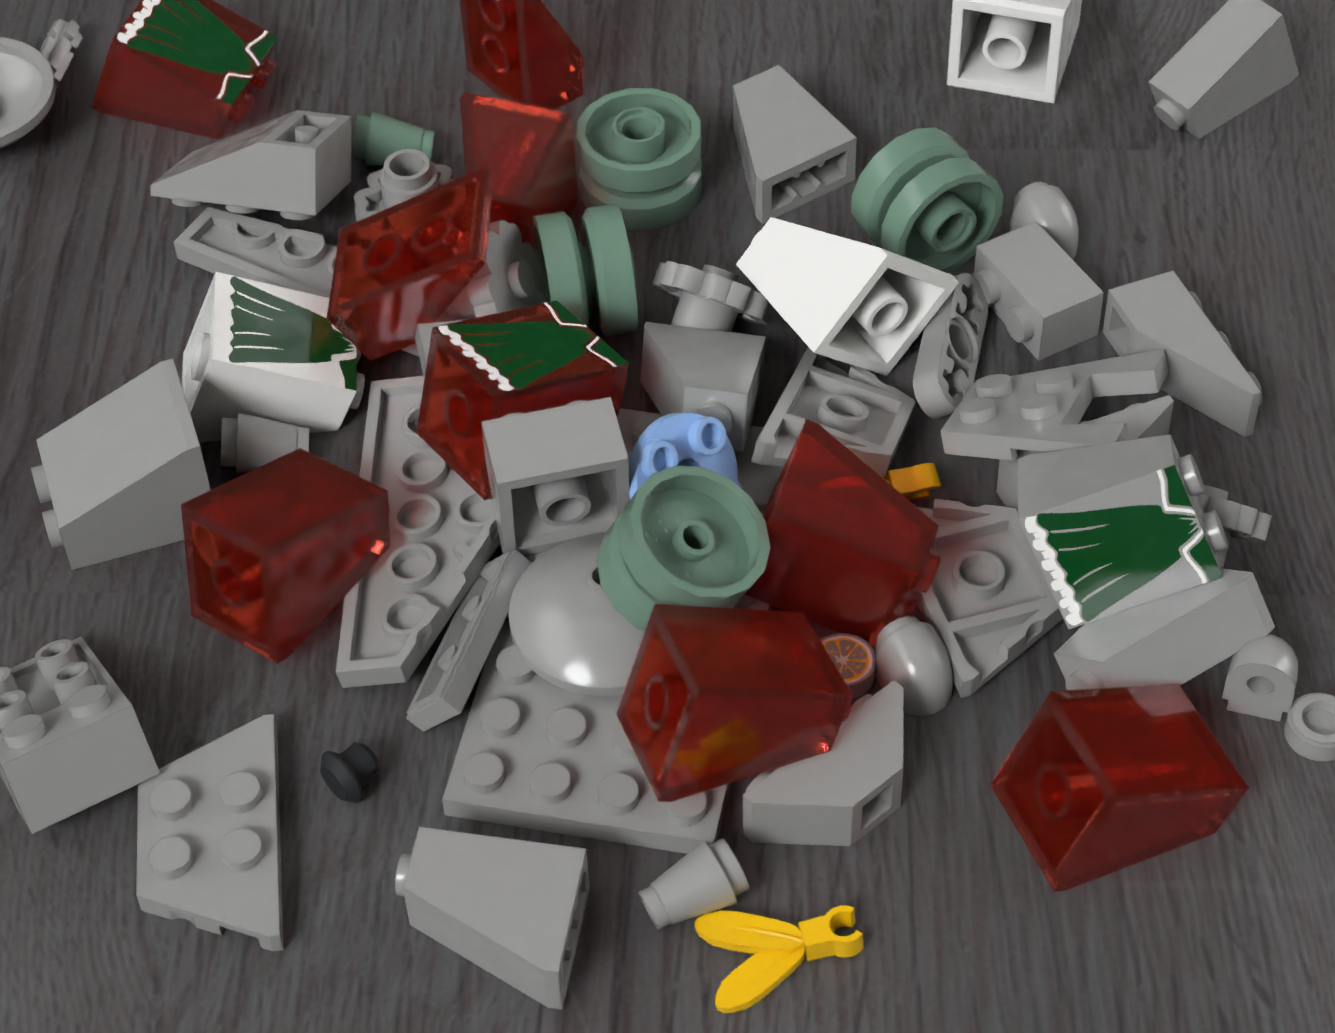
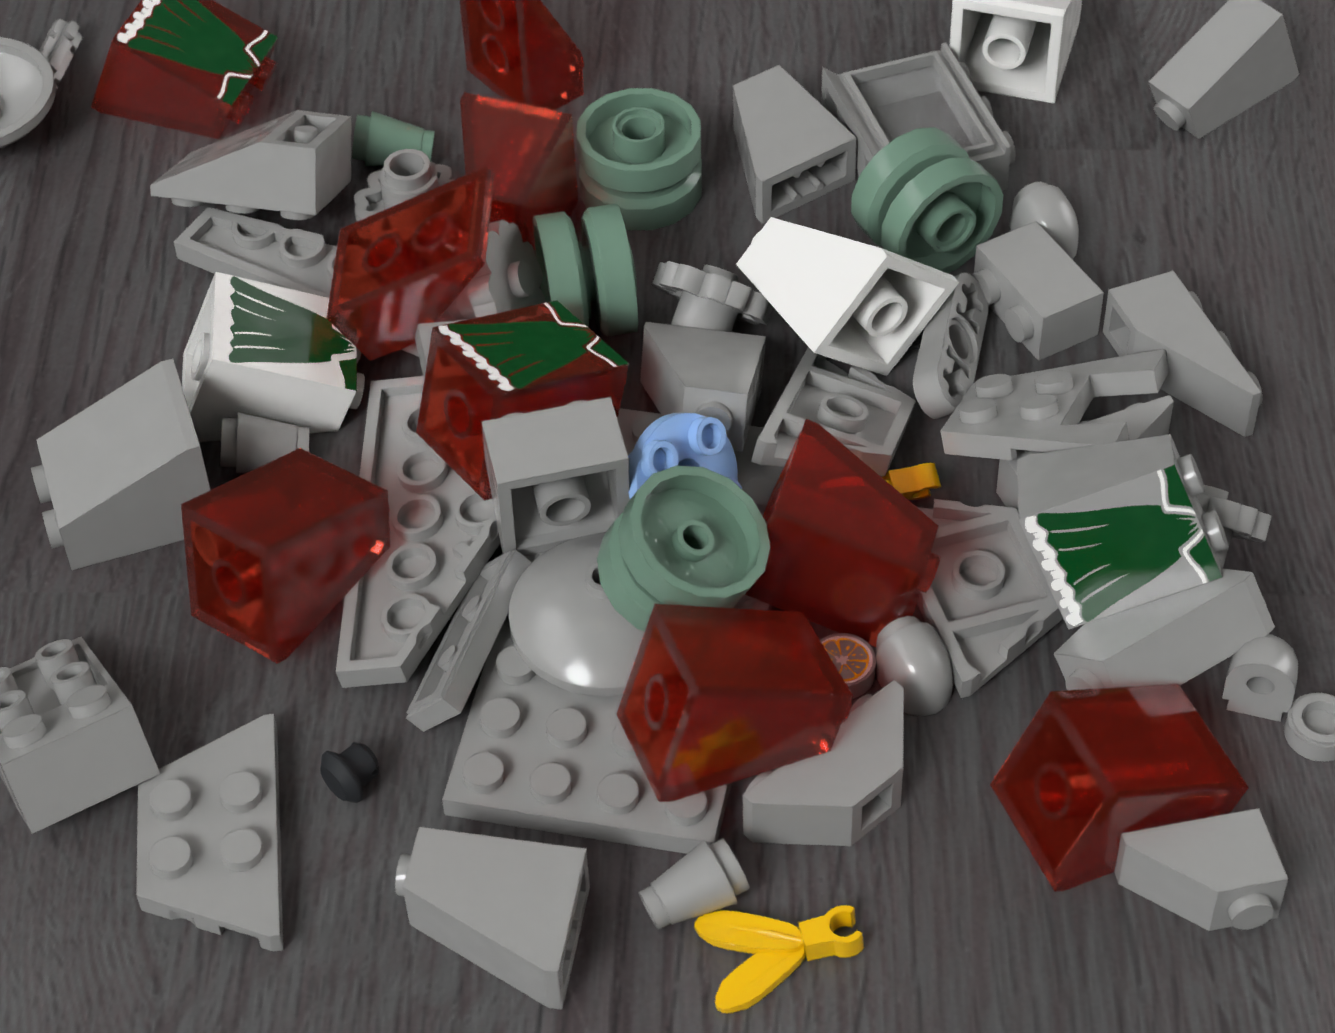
(913, 94): none -> light grey window
(1207, 869): none -> light grey slope

